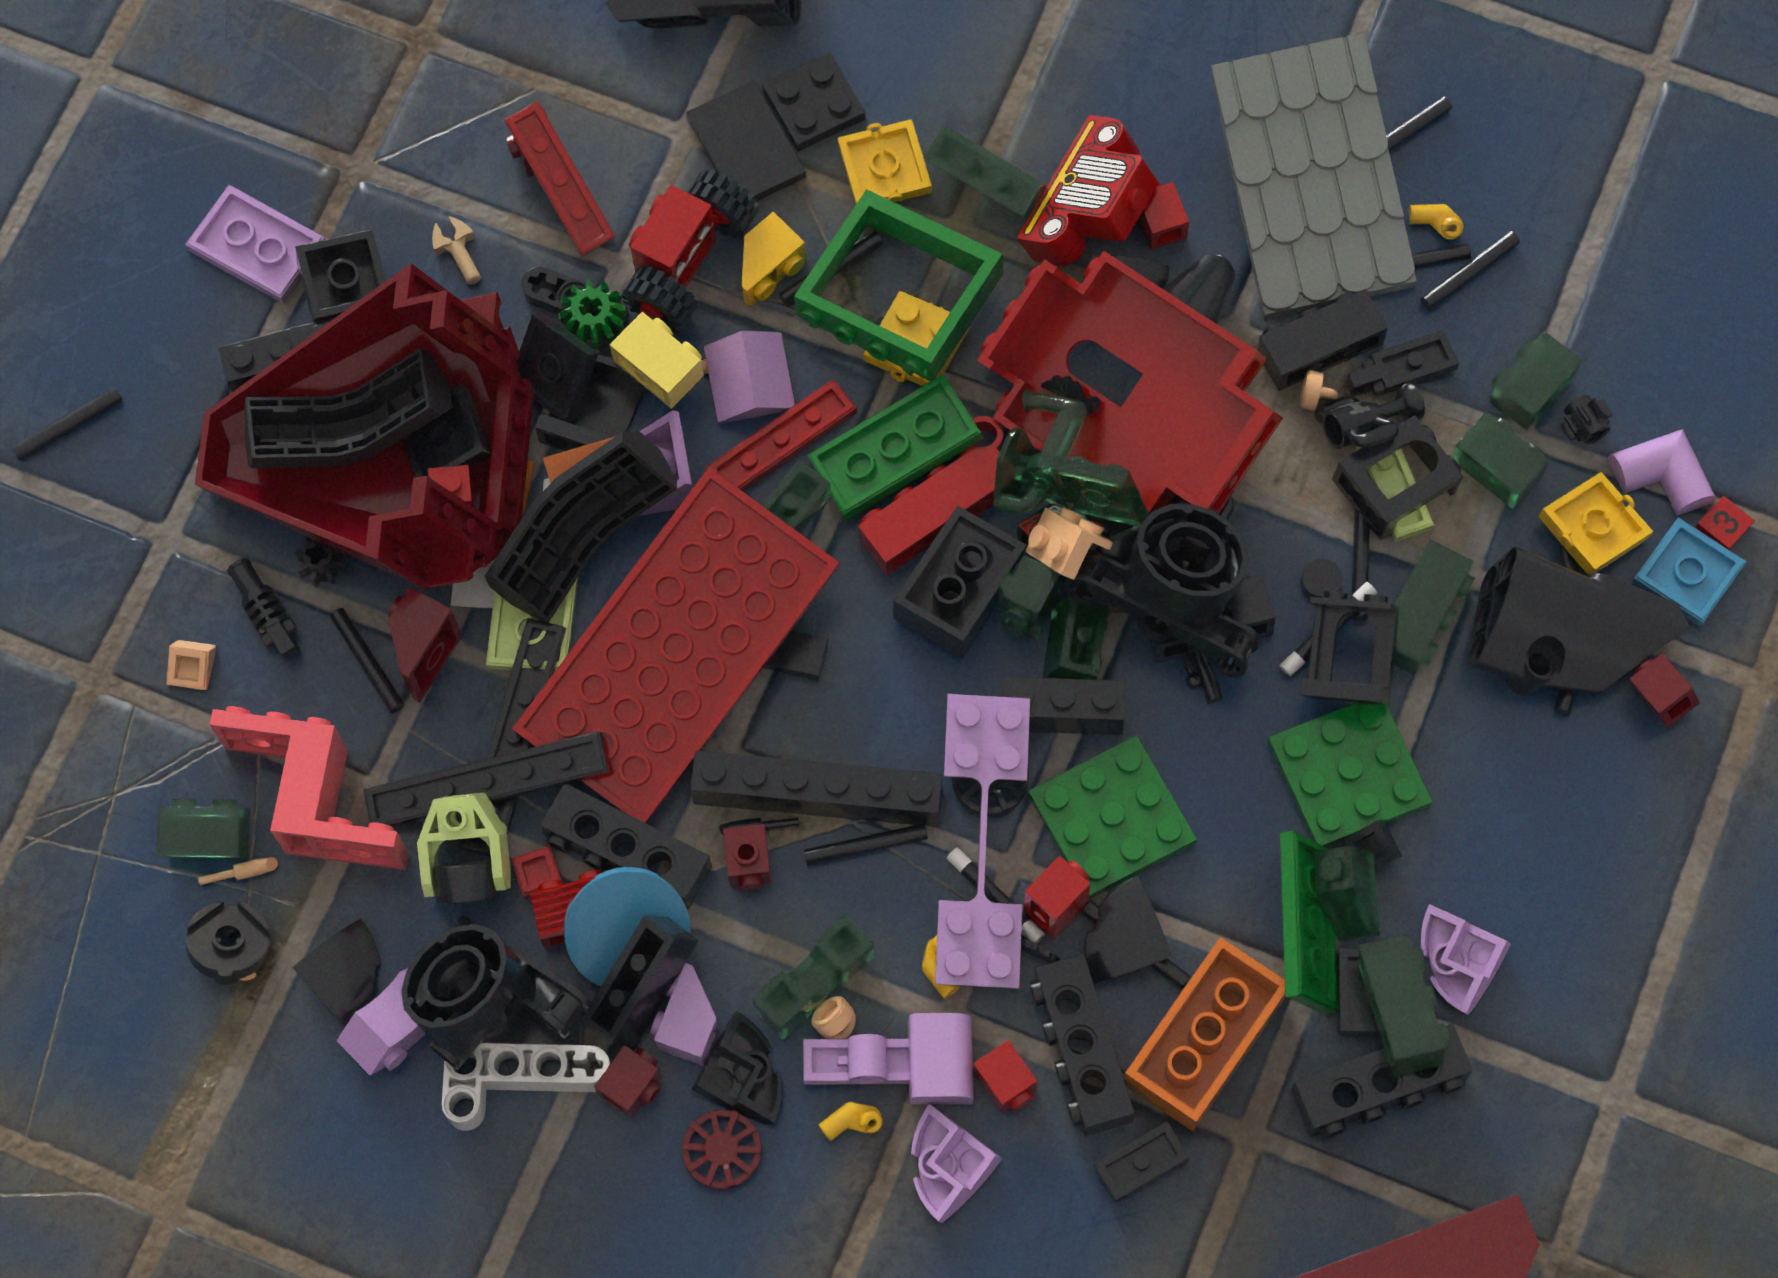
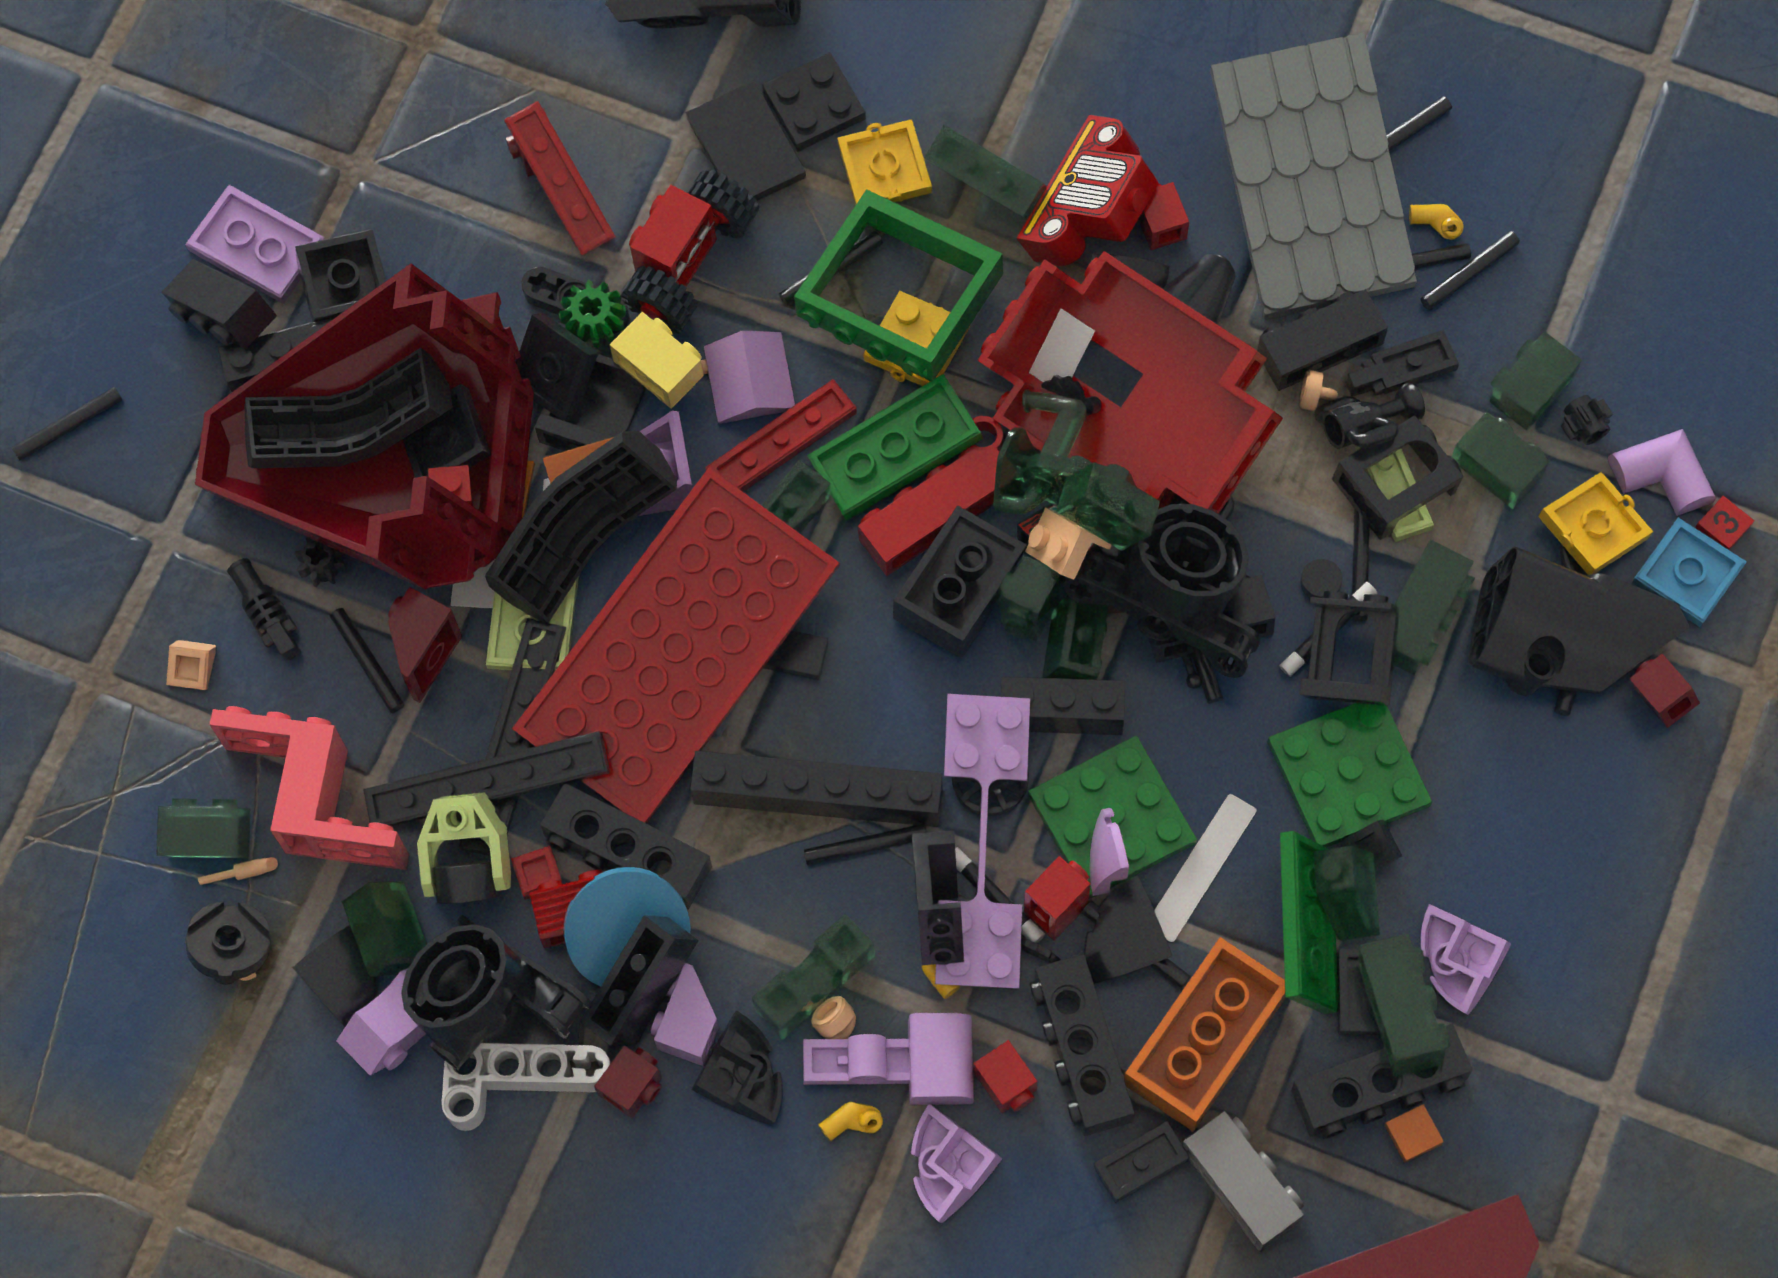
(218, 305): none -> black brick
(384, 927): none -> clear green brick
(457, 248): tan bar -> none
(721, 1149): dark red wheel -> none
(747, 857): dark red brick -> none
(755, 821): black piece -> none
(768, 257): yellow slope -> none
(937, 880): none -> black panel
(1062, 348): none -> white sticker
(1107, 854): none -> lavender brick
(1108, 506): none -> clear green brick
(1203, 865): none -> white sticker
(1244, 1180): none -> light grey brick
(1414, 1133): none -> orange tile

